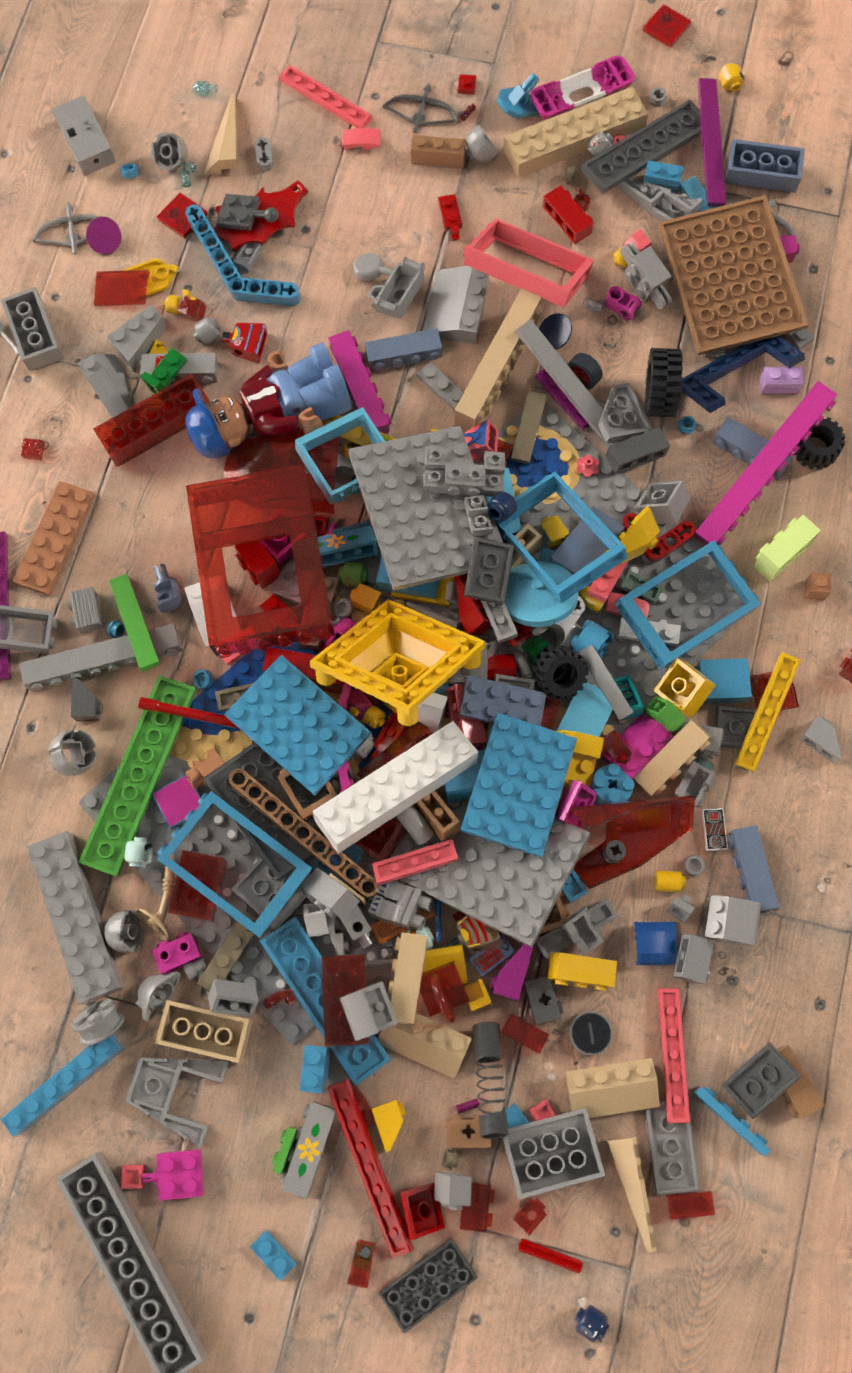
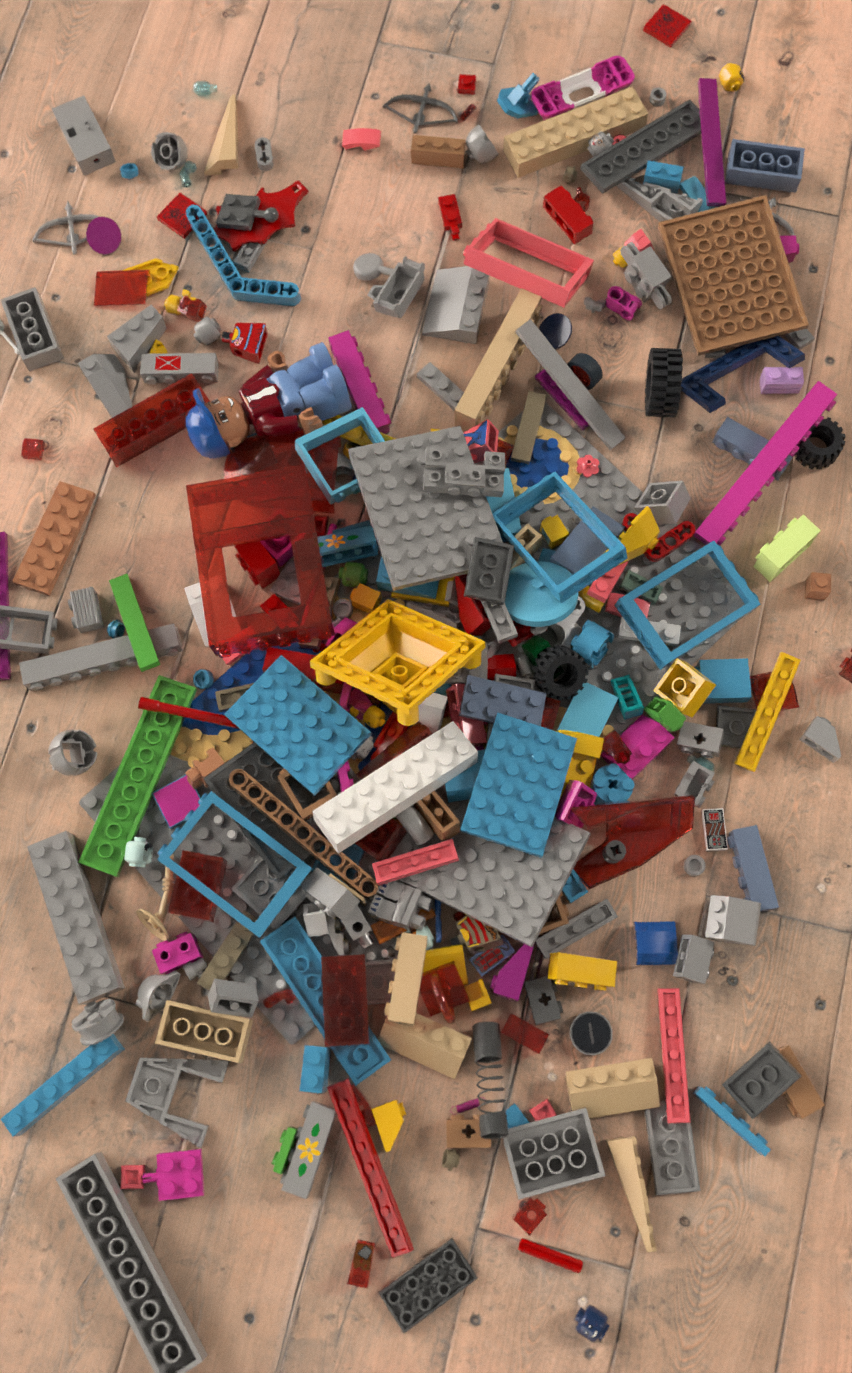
(84, 703): dark grey slope -> none
(124, 932): light grey cylinder -> none
(165, 371): green bracket -> none
(168, 590): sand blue piece -> none
(273, 1255): dark azure plate -> none
(325, 97): coral tile -> none
(368, 1011): light grey brick -> none
(403, 349): sand blue brick -> none
(422, 1211): red slope -> none
(452, 1190): light grey brick -> none
(477, 515): light grey slope -> none
(477, 1215): clear red brick -> none
(502, 506): dark blue head -> none
(582, 932): light grey cylinder -> none
(606, 682): light grey sticker -> none
(622, 415): light grey plate -> none
(637, 450): dark grey brick -> none
(669, 881): yellow brick -> none
(673, 757): tan brick -> none
(680, 907): light grey tile -> none
(689, 421): dark azure plate -> none
(690, 1205): clear red plate -> none

